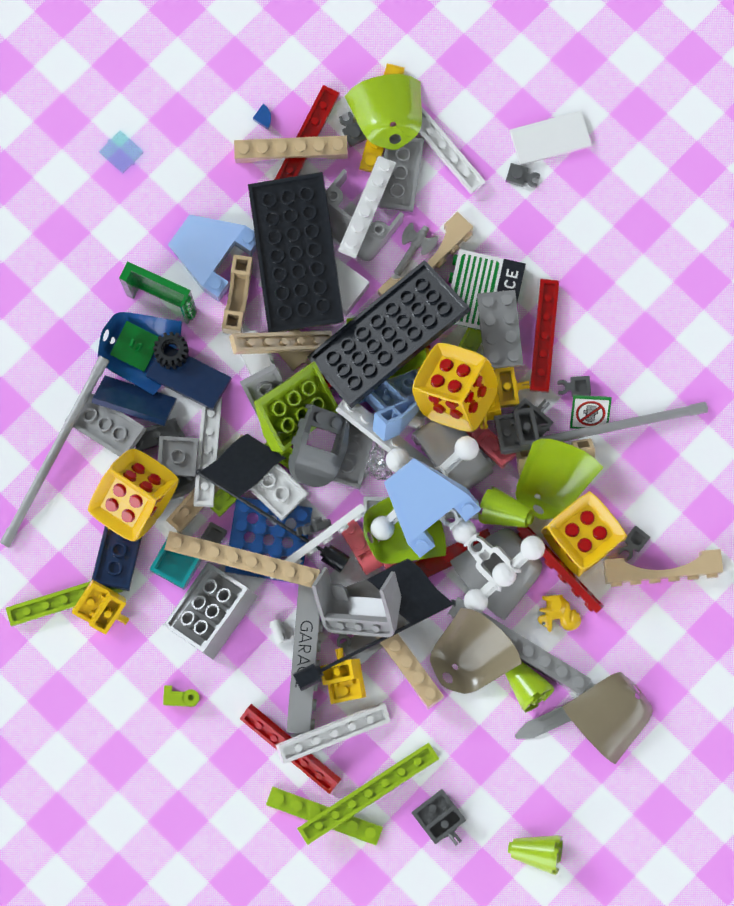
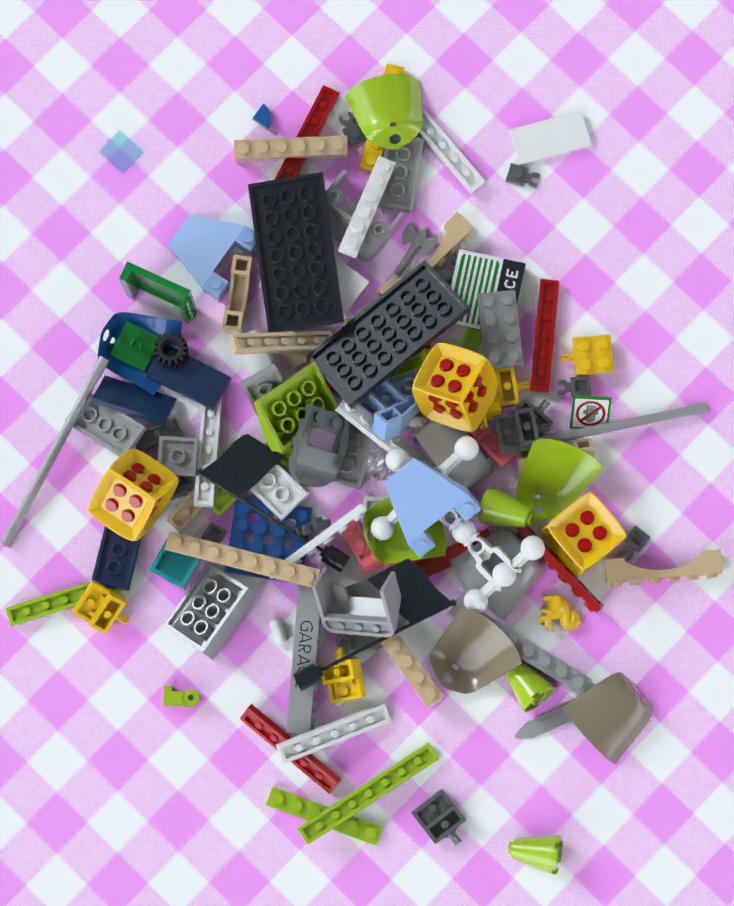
(591, 355): none -> yellow plate

